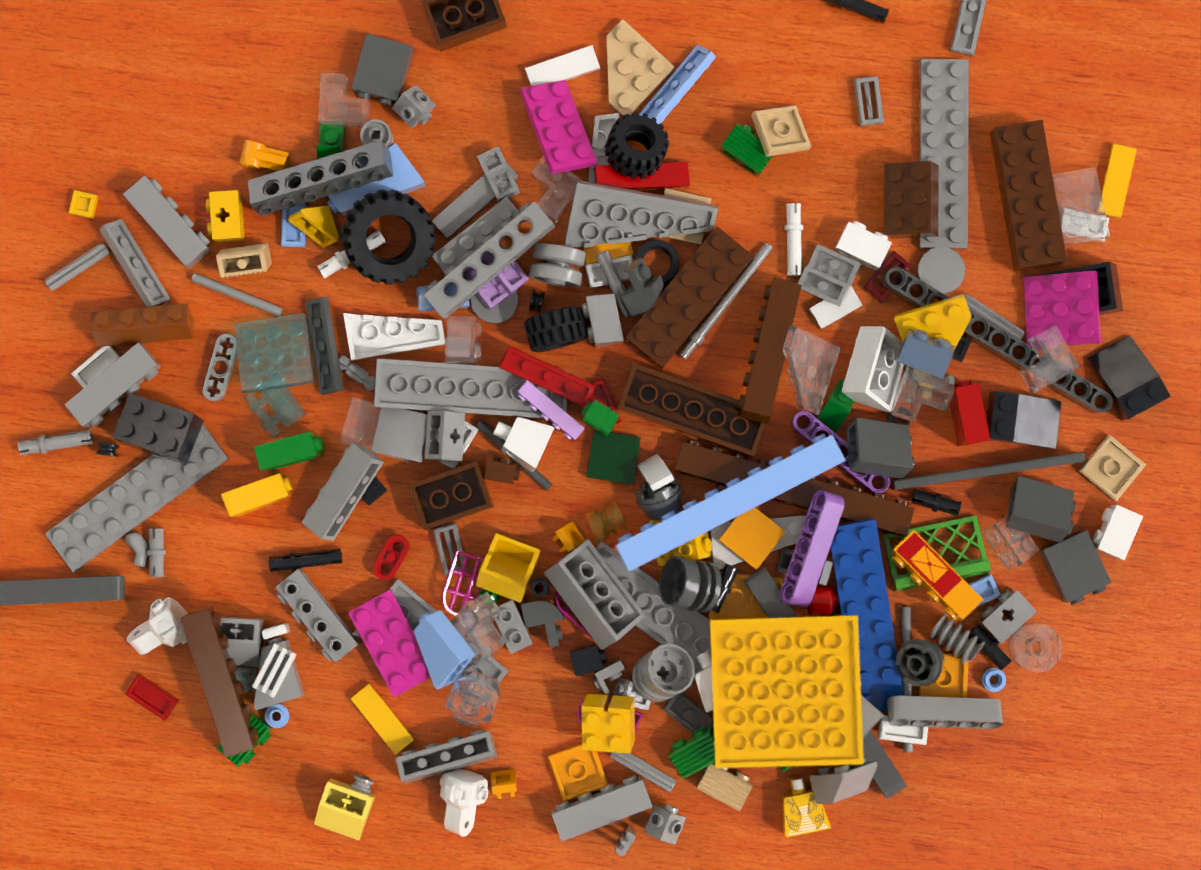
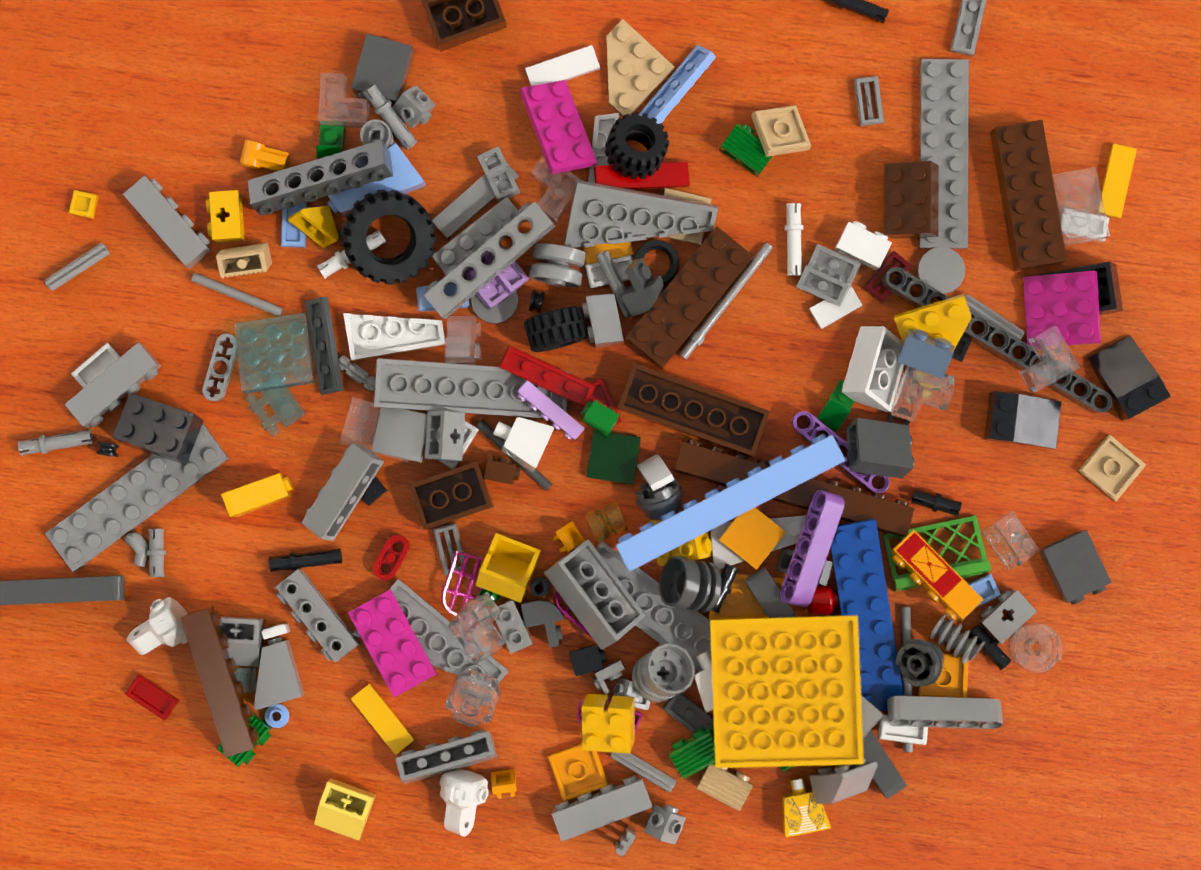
(134, 263): light grey plate -> none
(142, 325): dark orange brick -> none
(265, 689): white tile -> none
(289, 451): green window -> none
(362, 783): light grey bush -> none
(385, 110): none -> light grey pin
(442, 648): light blue slope -> none
(769, 356): reddish brown brick -> none
(811, 367): clear plate -> none
(968, 414): red brick -> none
(988, 471): dark grey tile -> none
(1001, 679): light blue plate -> none
(1040, 509): dark grey brick -> none
(1116, 531): white brick -> none

